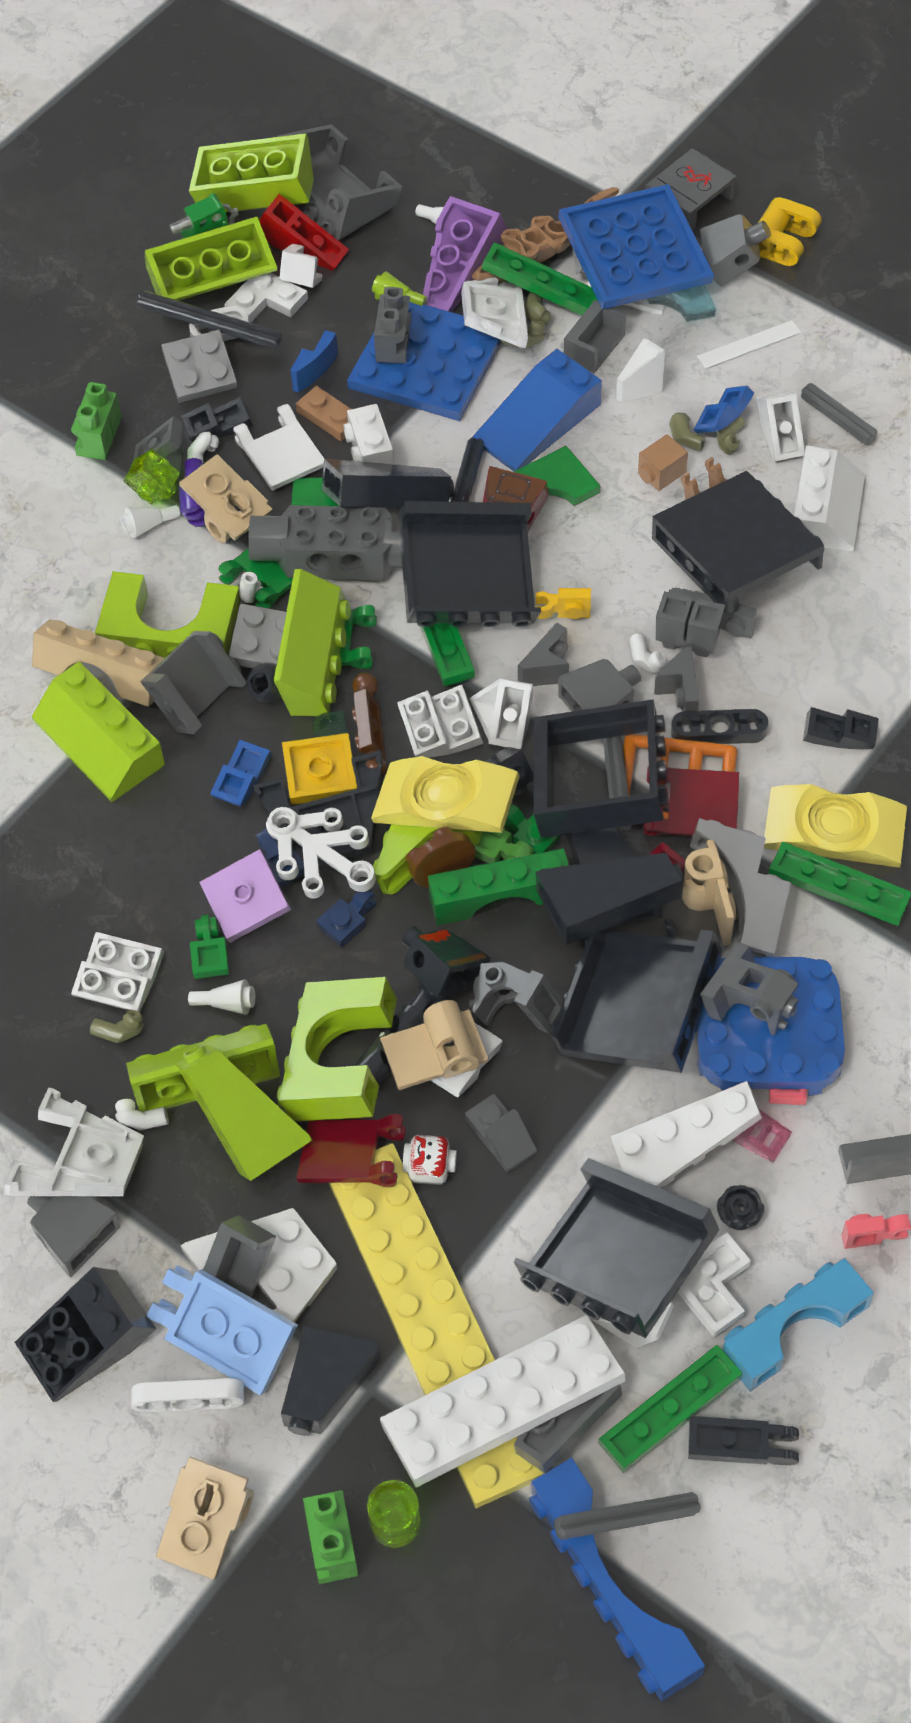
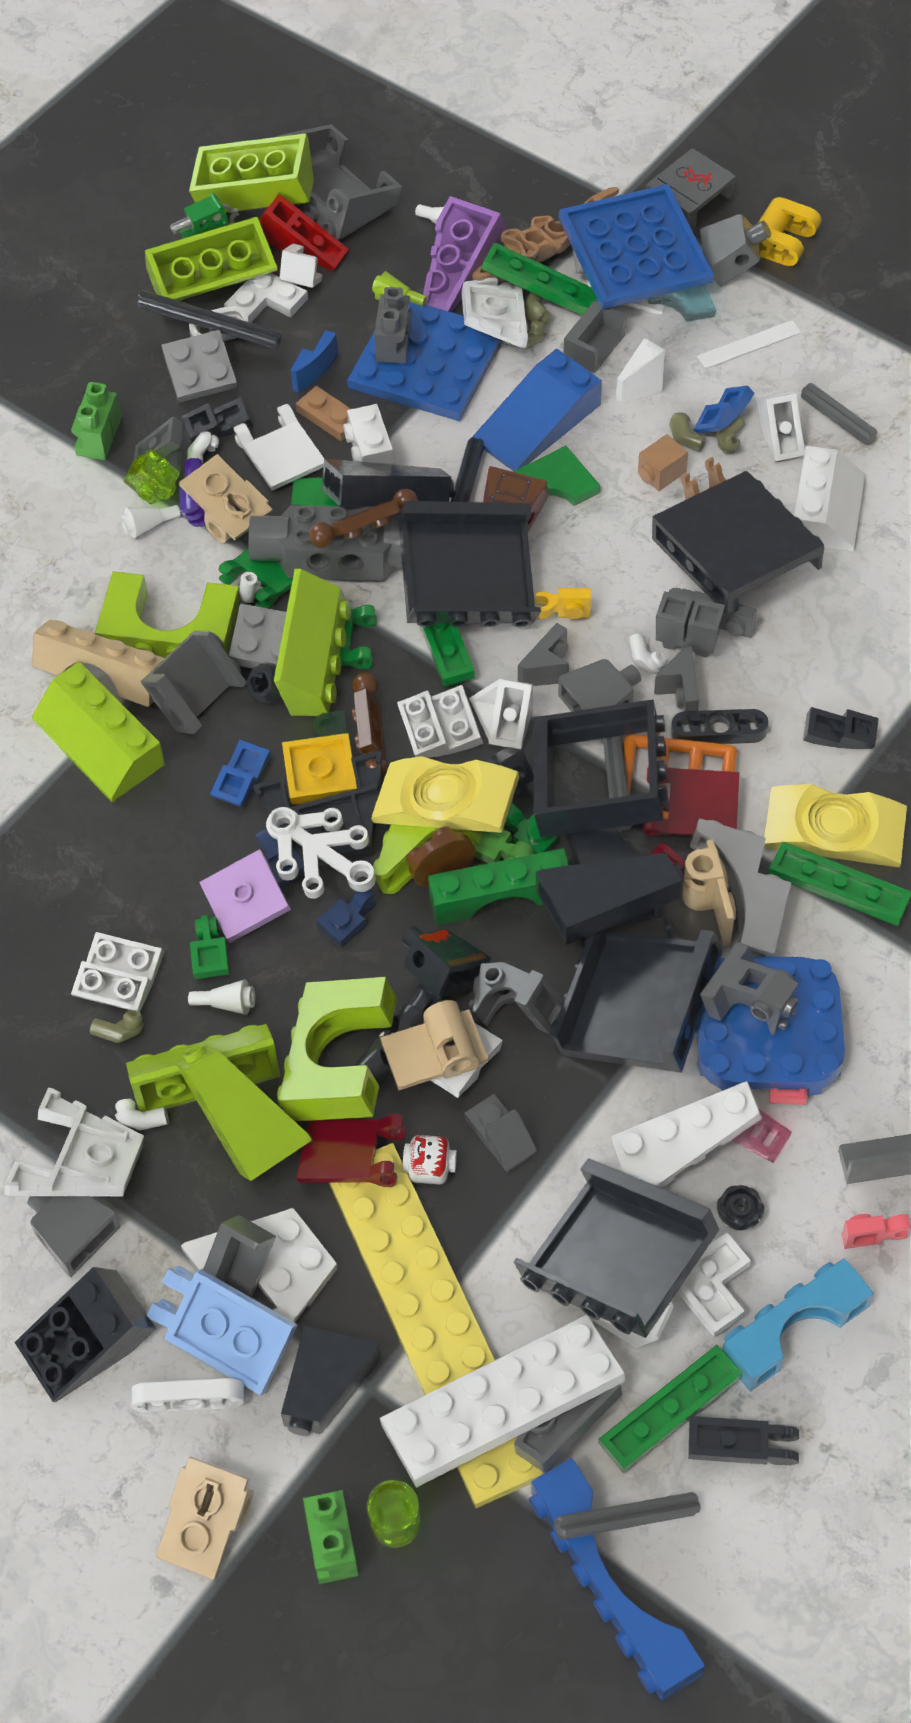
(323, 534): none -> reddish brown plate

